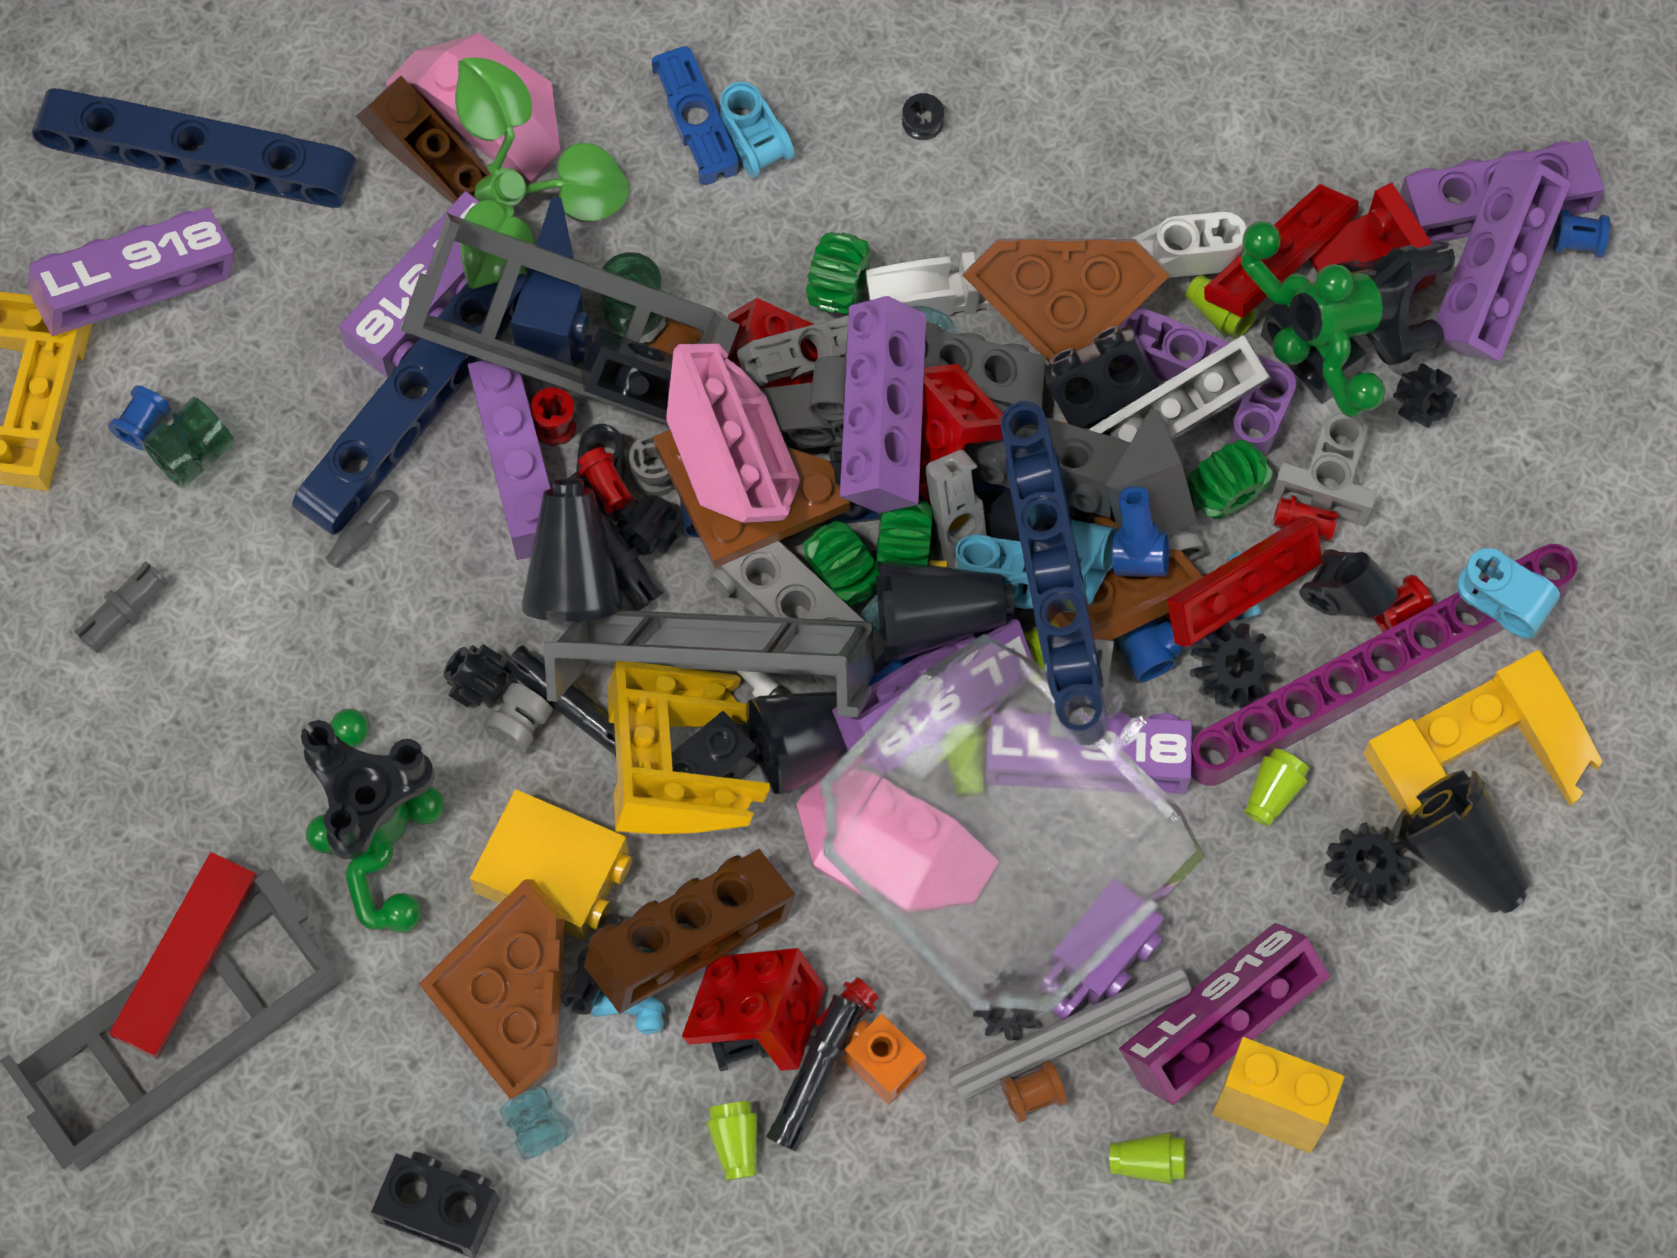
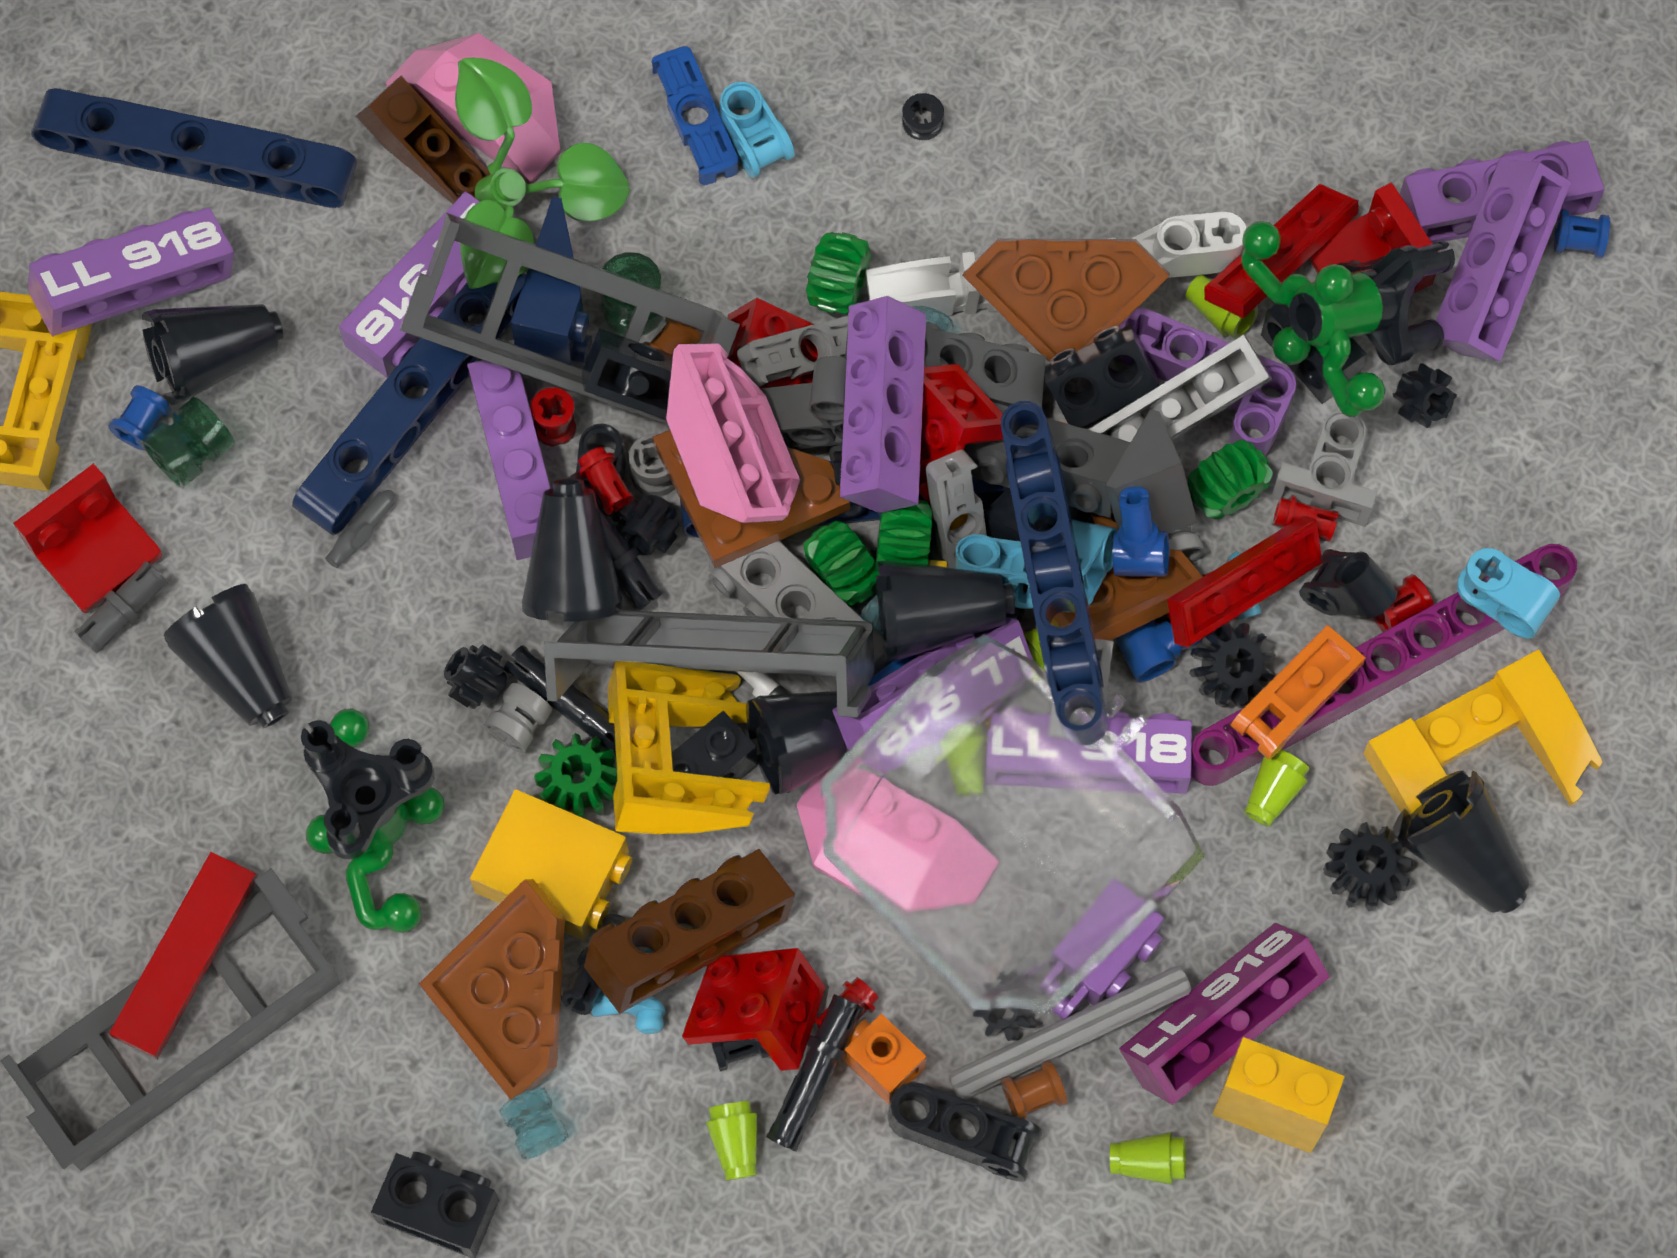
(86, 539): none -> red bracket
(207, 344): none -> black cone
(233, 655): none -> black cone
(558, 776): none -> green gear
(992, 1130): none -> black piece
(1299, 691): none -> orange plate

